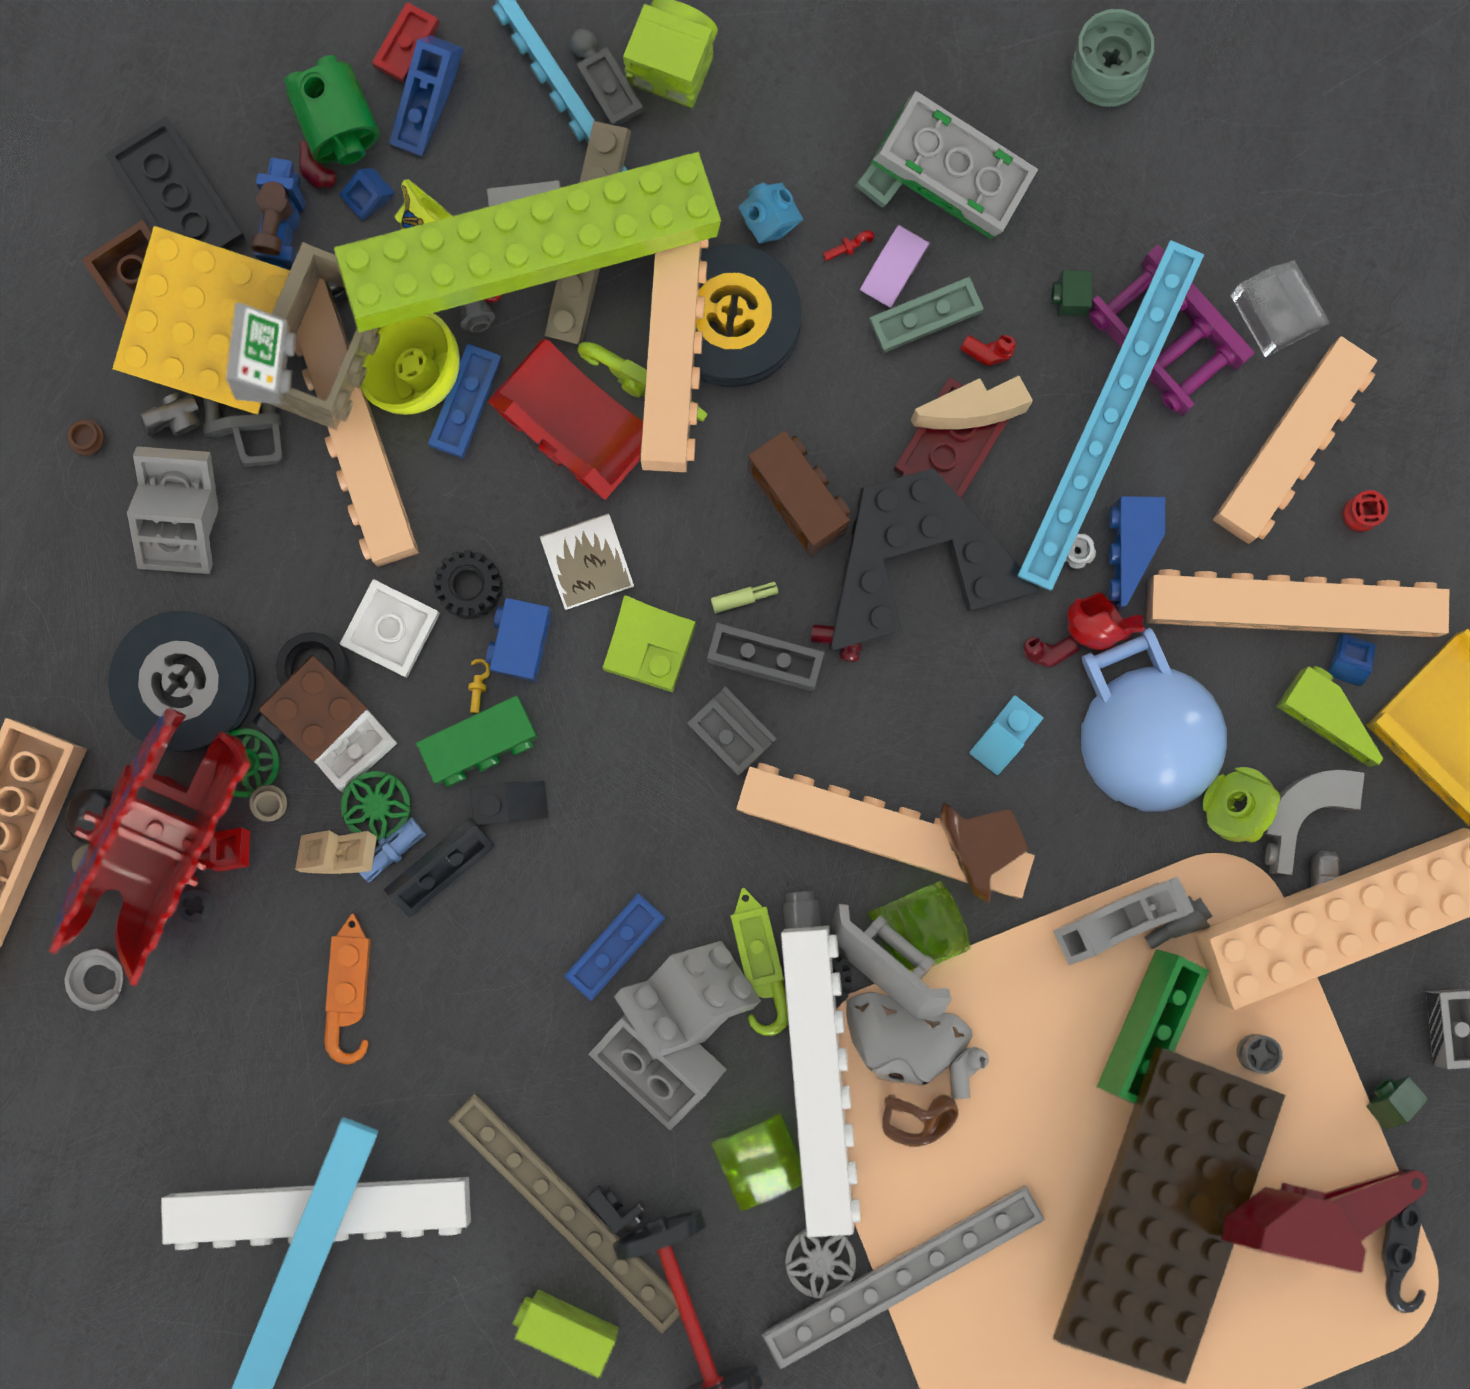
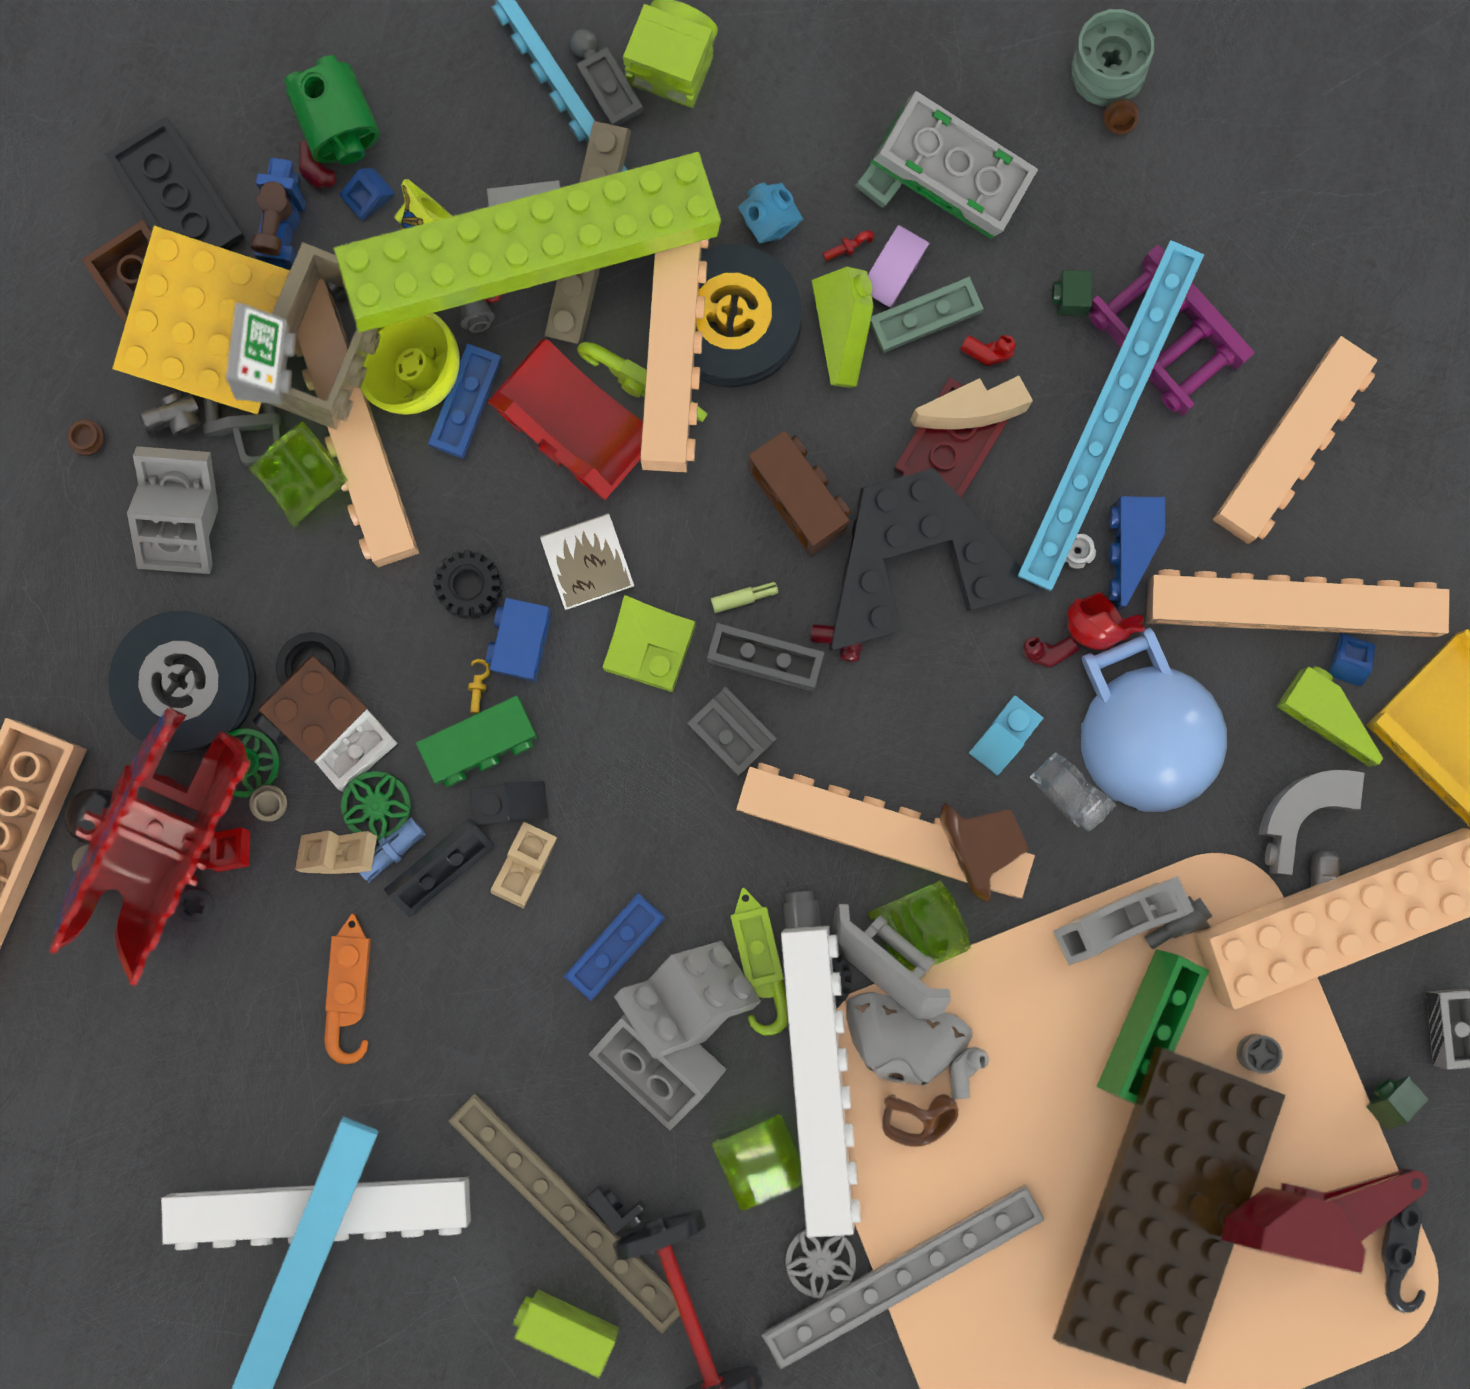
(75, 980): light grey piece -> none
(299, 473): none -> clear neon green slope
(390, 628): white plate -> none
(399, 46): red plate -> none
(425, 93): blue slope -> none
(523, 865): none -> tan slope
(844, 318): none -> lime slope
(1071, 792): none -> clear brick
(1121, 116): none -> reddish brown plate
(1254, 818): lime plate -> none
(1279, 307): clear slope -> none
(1359, 517): red wheel -> none

